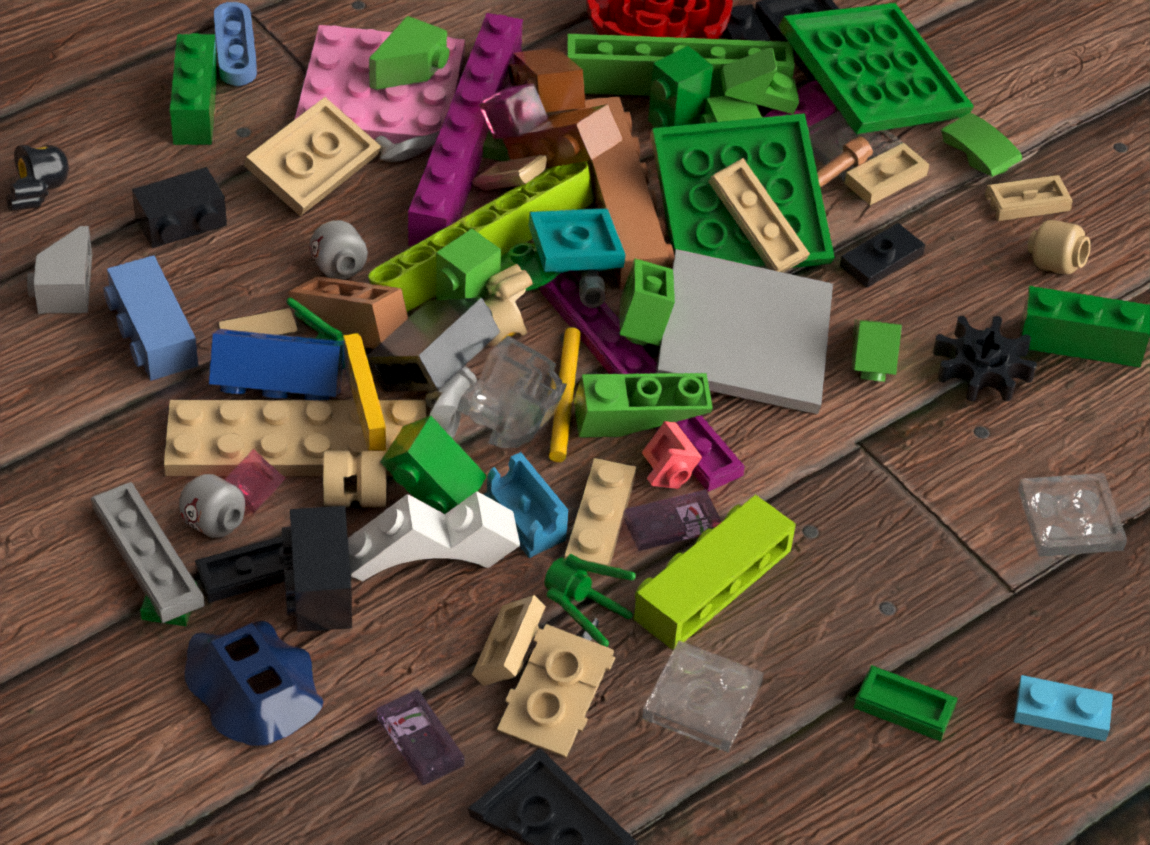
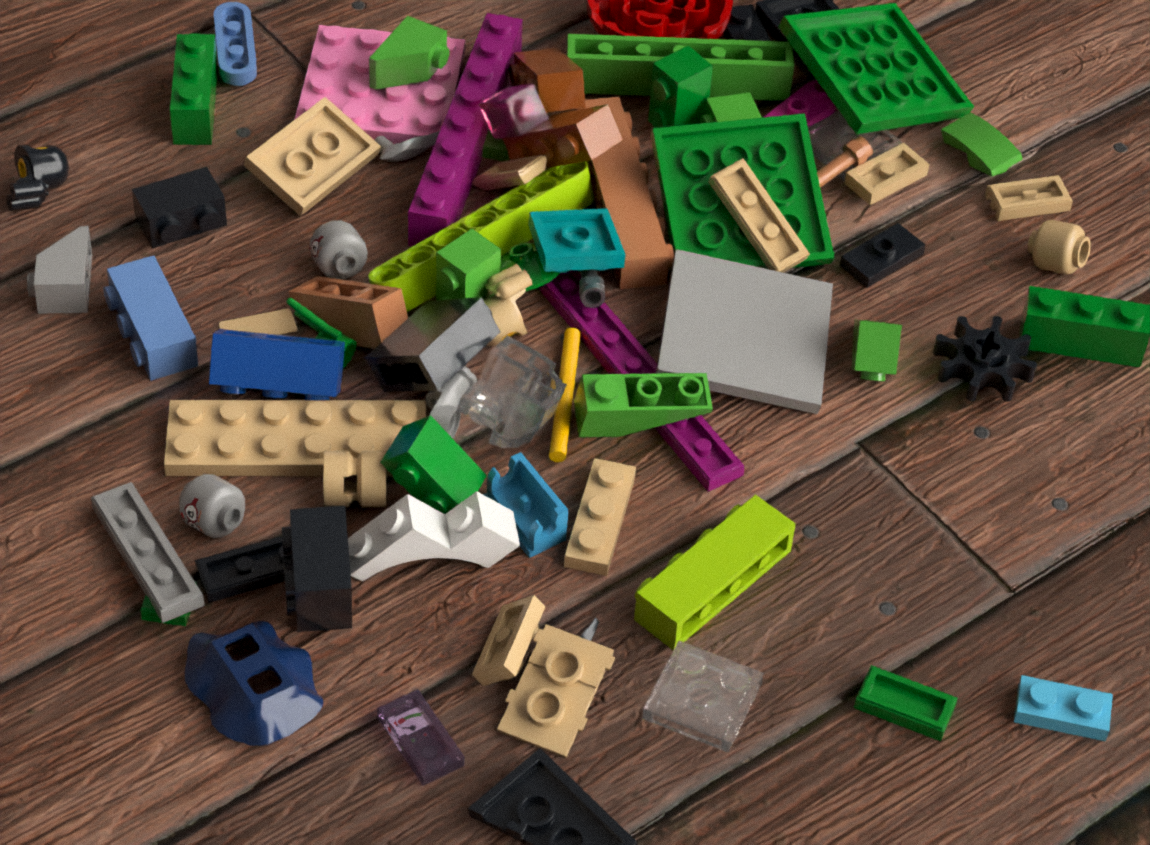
(255, 479): clear pink plate -> none
(364, 393): yellow tile -> none
(569, 581): green plant -> none
(646, 302): bright green brick -> none
(670, 456): coral bracket -> none
(671, 519): tile -> none
(757, 82): bright green slope -> none
(1072, 514): clear plate -> none

